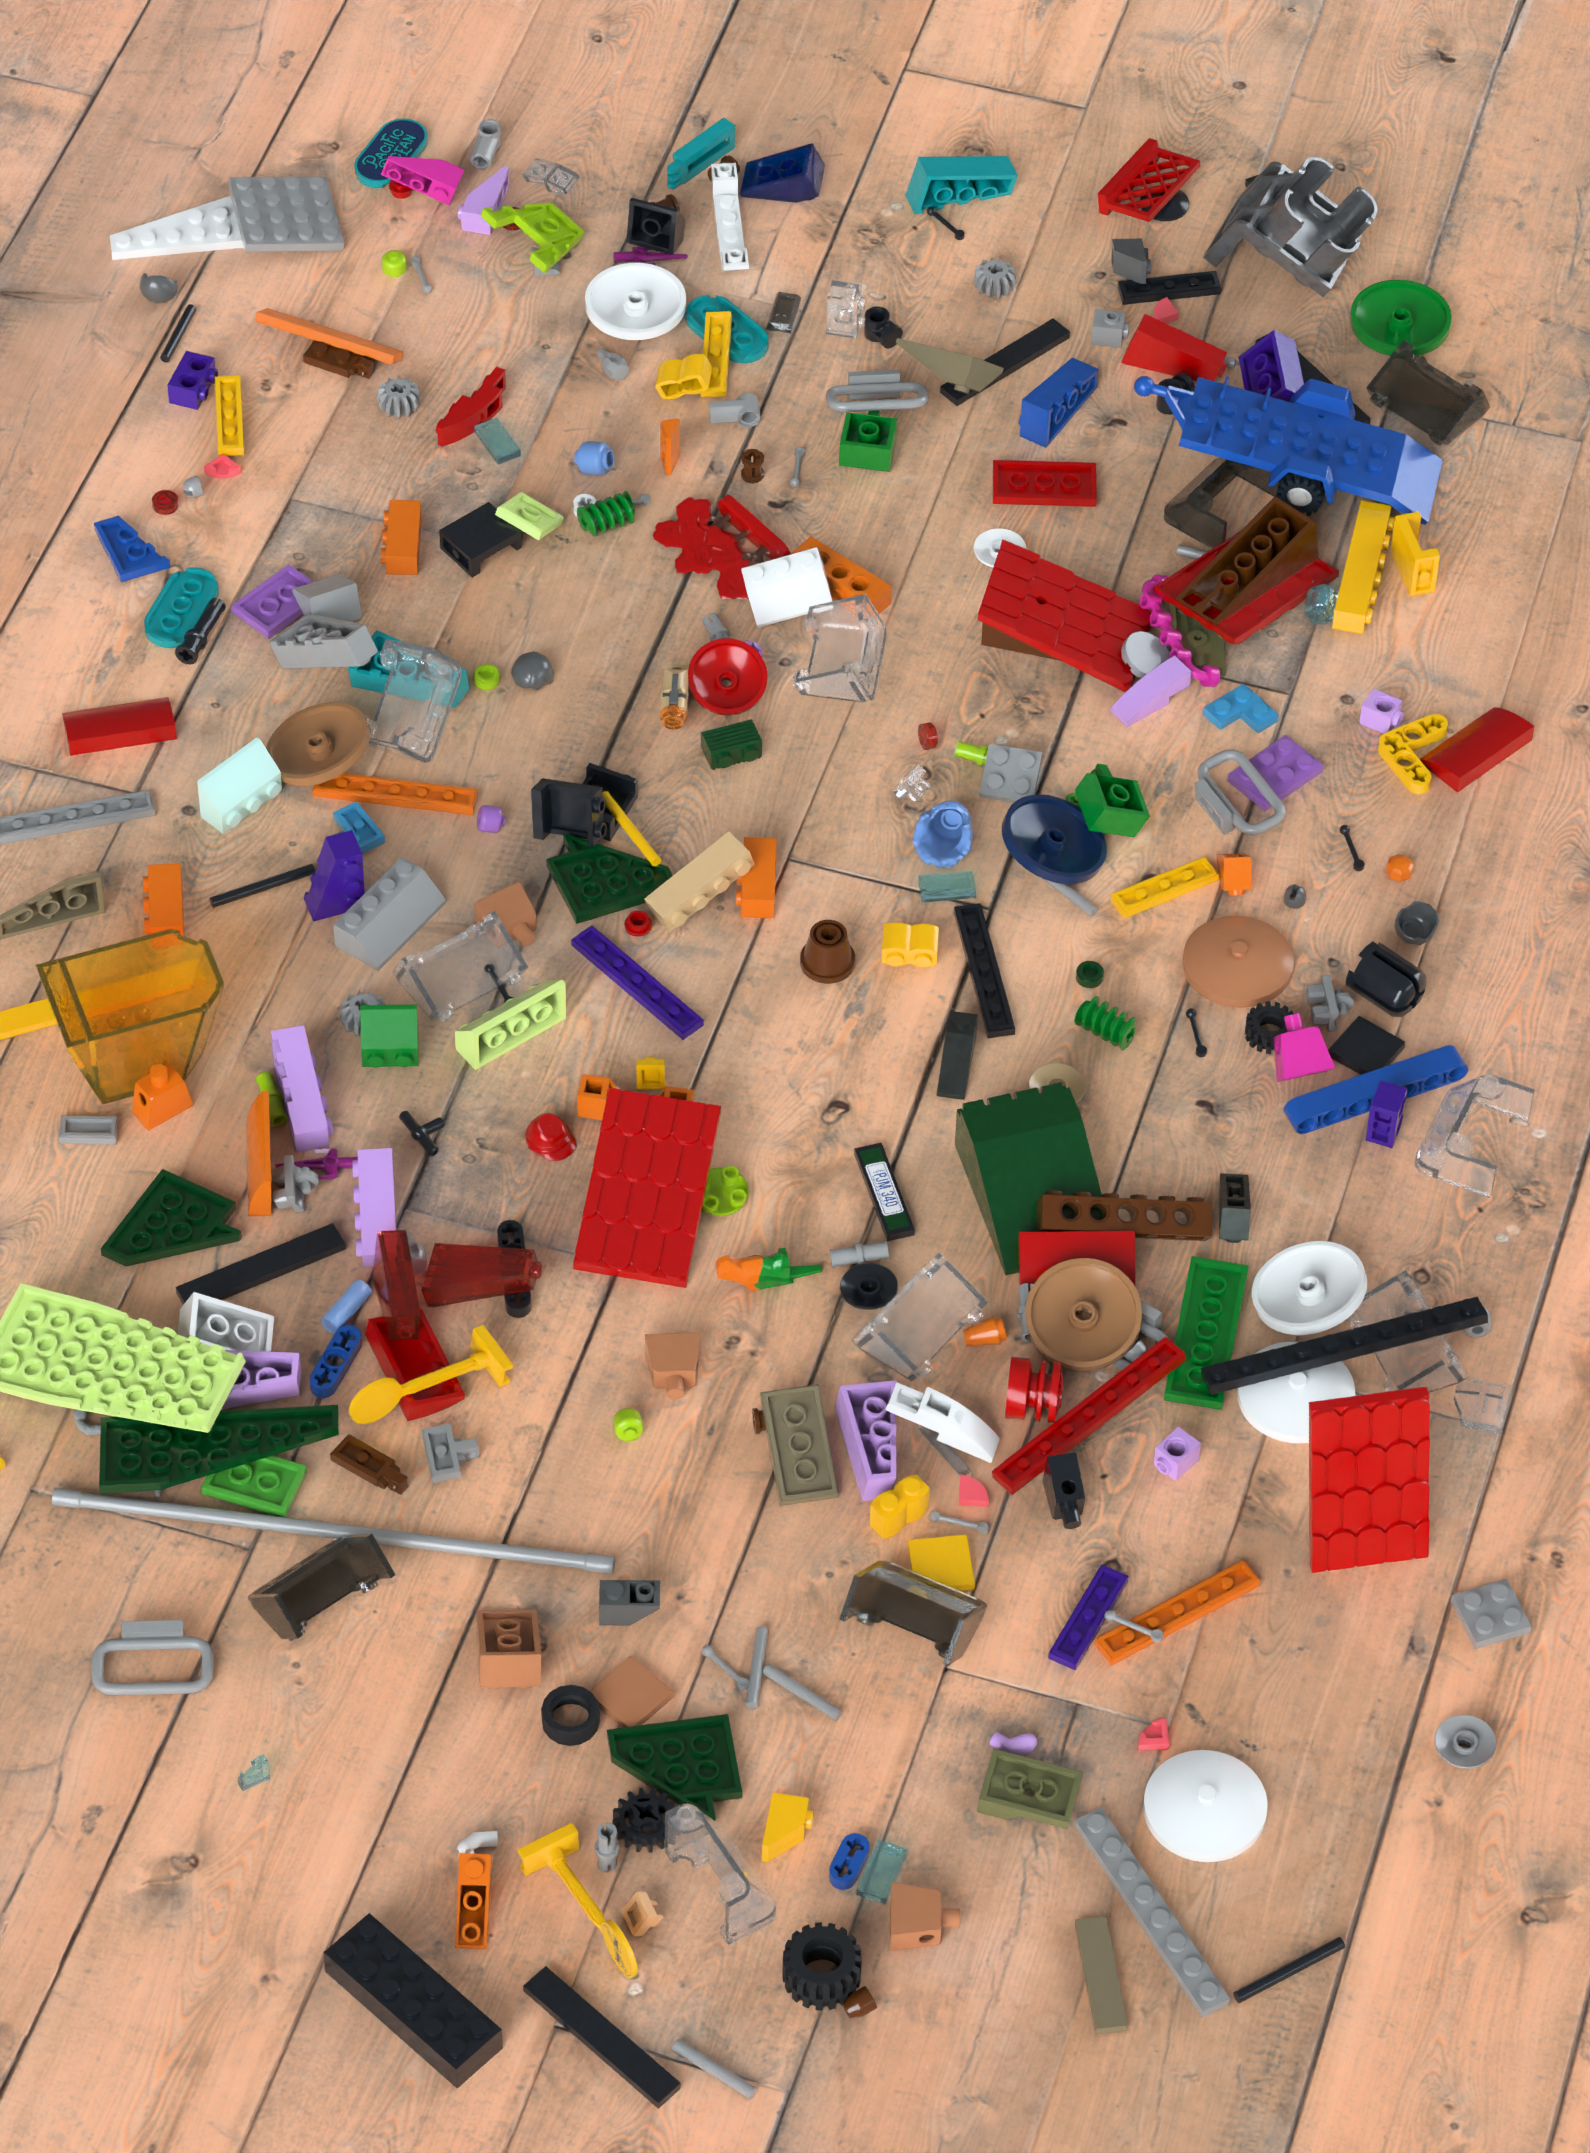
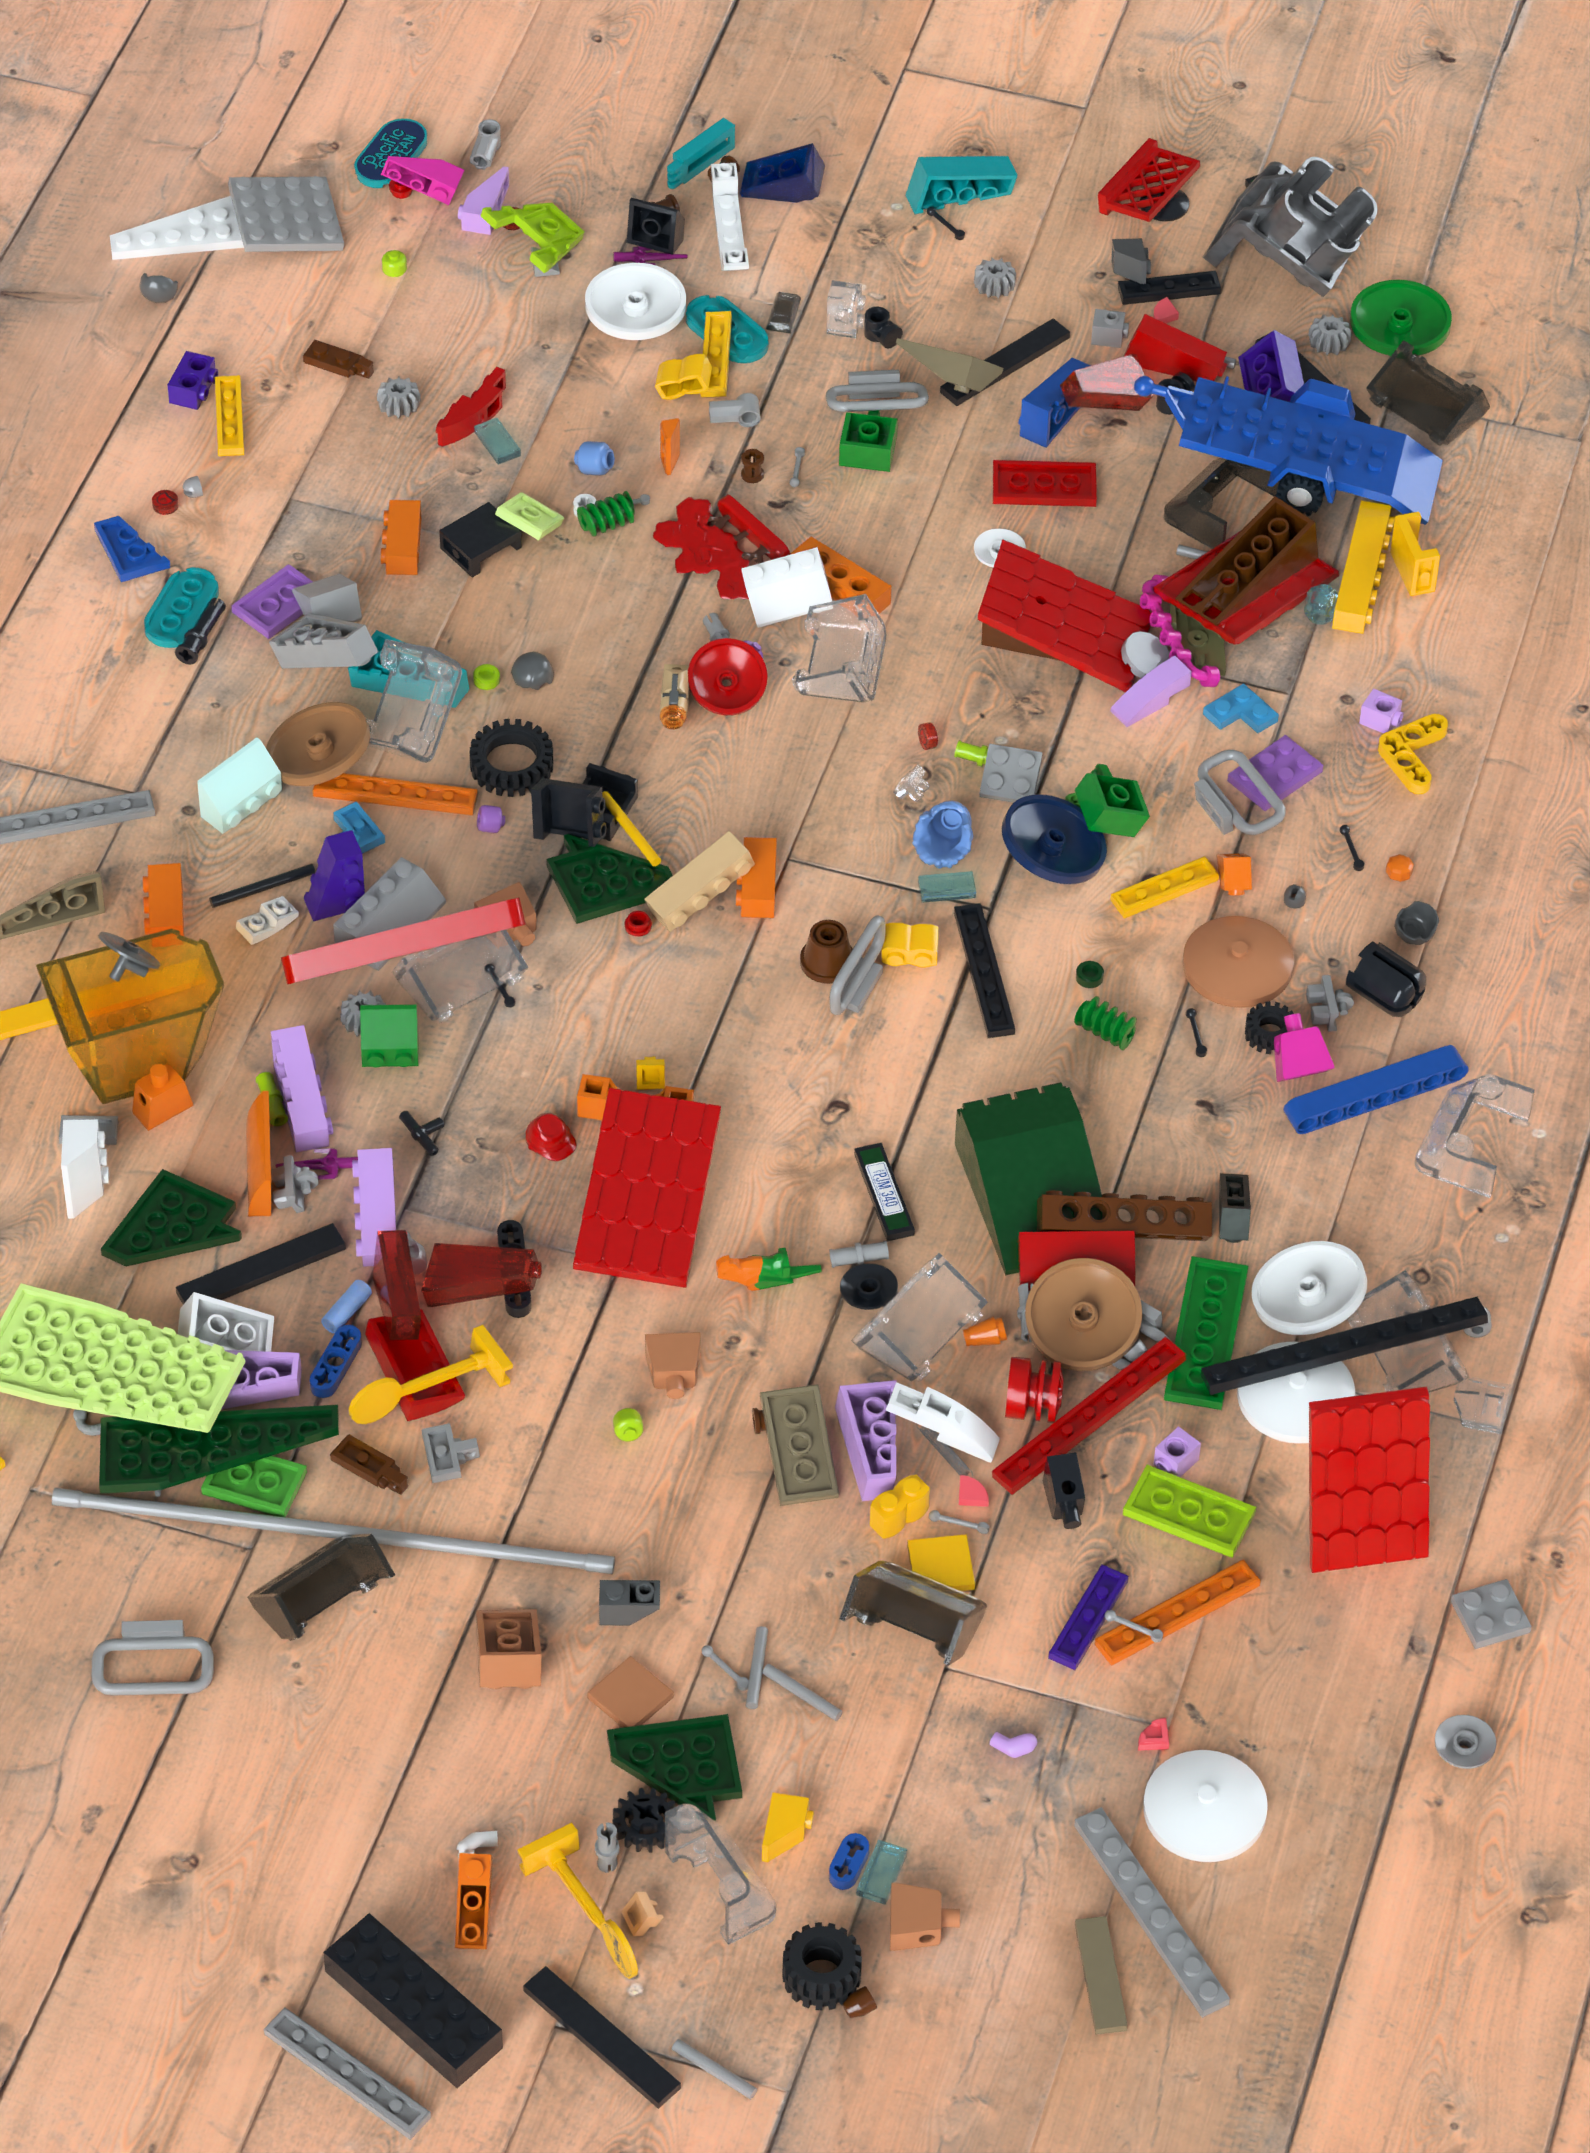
(83, 1164): none -> white slope
(119, 726): red slope -> none
(131, 956): none -> dark grey shield
(178, 333): black bar -> none
(222, 467): coral tile -> none
(256, 1774): clear light blue tile -> none
(269, 920): none -> white slope
(329, 336): orange tile -> none
(347, 2073): none -> light grey tile
(403, 940): none -> beam
(416, 261): light grey hinge -> none
(511, 734): none -> black tyre
(512, 1023): yellowish green slope -> none
(552, 175): clear slope -> none
(570, 1695): black tyre -> none
(613, 364): light grey piece -> none
(637, 982): dark purple tile -> none
(725, 1191): lime dish -> none
(731, 744): dark green brick -> none
(859, 974): none -> light grey bar
(957, 1055): pearl dark grey slope -> none
(1010, 1778): olive piece -> none
(1057, 1073): tan dish -> none
(1075, 897): light grey bar -> none
(1106, 385): none -> slope
(1189, 1511): none -> lime plate
(1289, 1970): black bar -> none
(1330, 334): none -> light grey gear
(1366, 1047): black tile -> none
(1386, 1114): dark purple brick -> none
(1478, 747): red slope -> none

